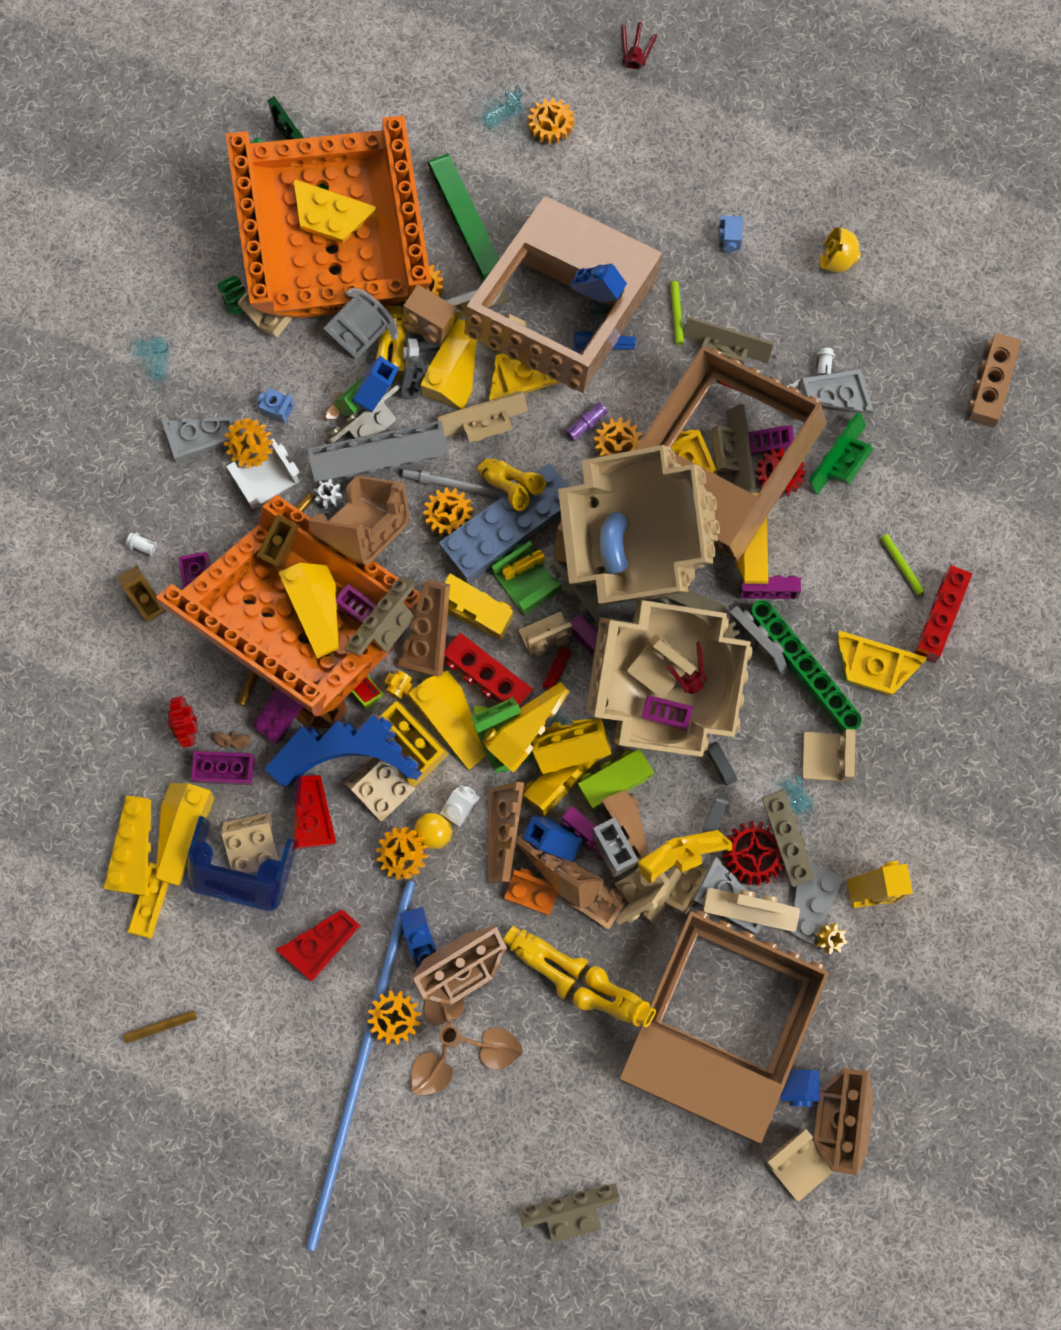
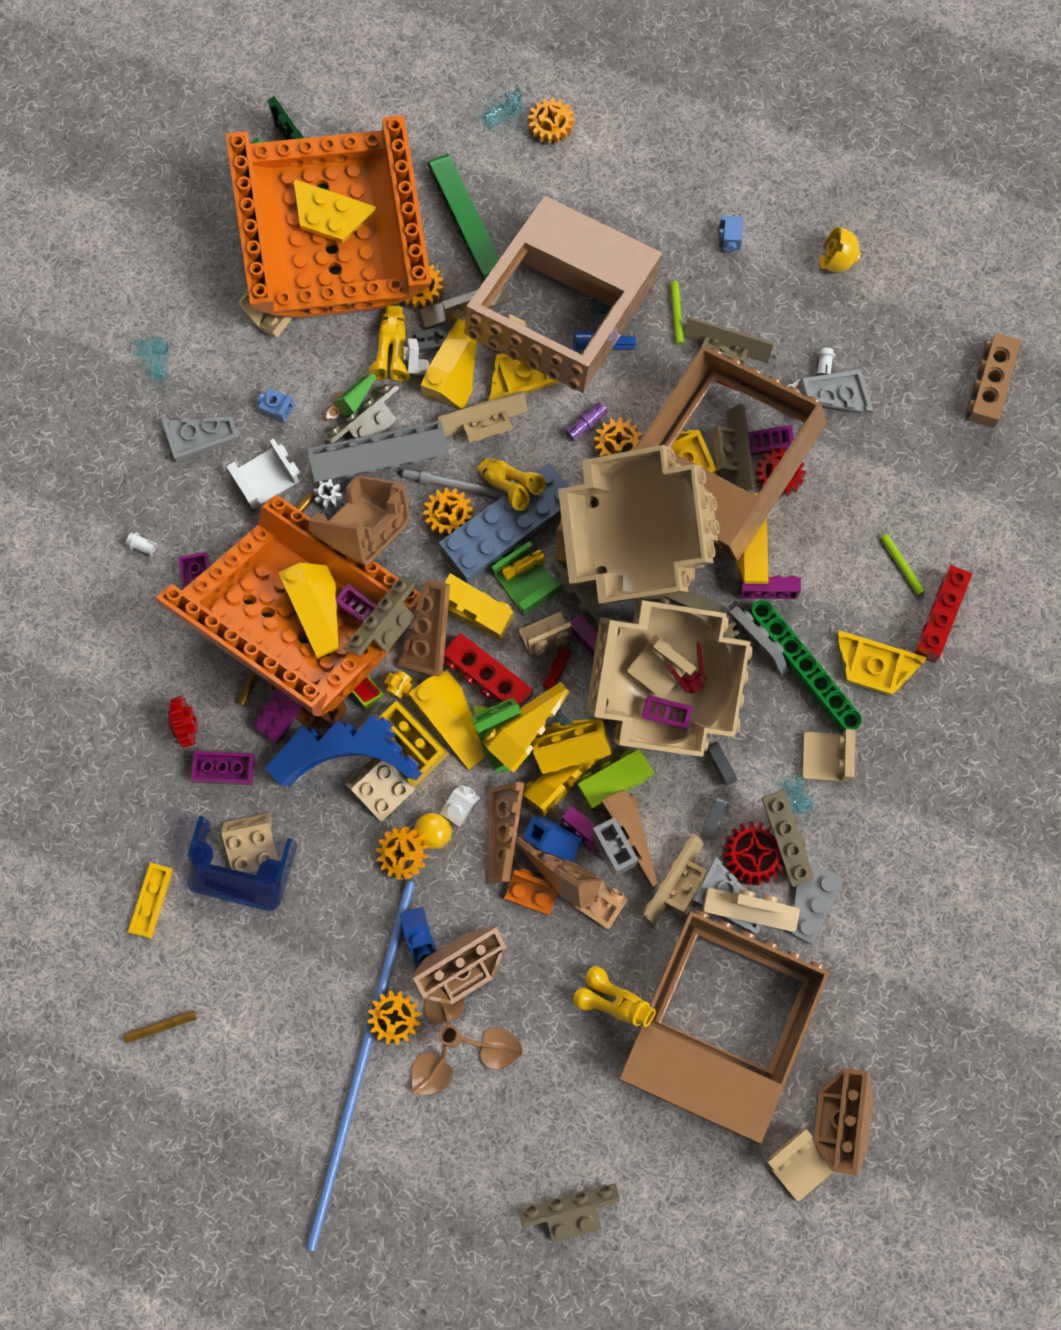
(129, 859): yellow wing -> none
(140, 593): pearl gold slope -> none
(178, 821): yellow wedge -> none
(231, 291): green gear -> none
(237, 741): medium nougat piece -> none
(249, 442): light orange gear -> none
(279, 541): pearl gold slope -> none
(312, 816): red wing -> none
(318, 946): red wing -> none
(360, 322): light grey piece -> none
(375, 383): blue slope -> none
(408, 376): dark grey beam -> none
(428, 315): medium nougat brick -> none
(533, 951): yellow piece -> none
(599, 282): blue slope -> none
(612, 543): medium blue cylinder -> none
(634, 57): dark red plant -> none
(640, 894): tan bracket -> none
(682, 852): yellow plate -> none
(802, 1087): blue slope -> none
(824, 935): yellow gear -> none
(844, 457): green bracket -> none
(881, 886): yellow wedge -> none

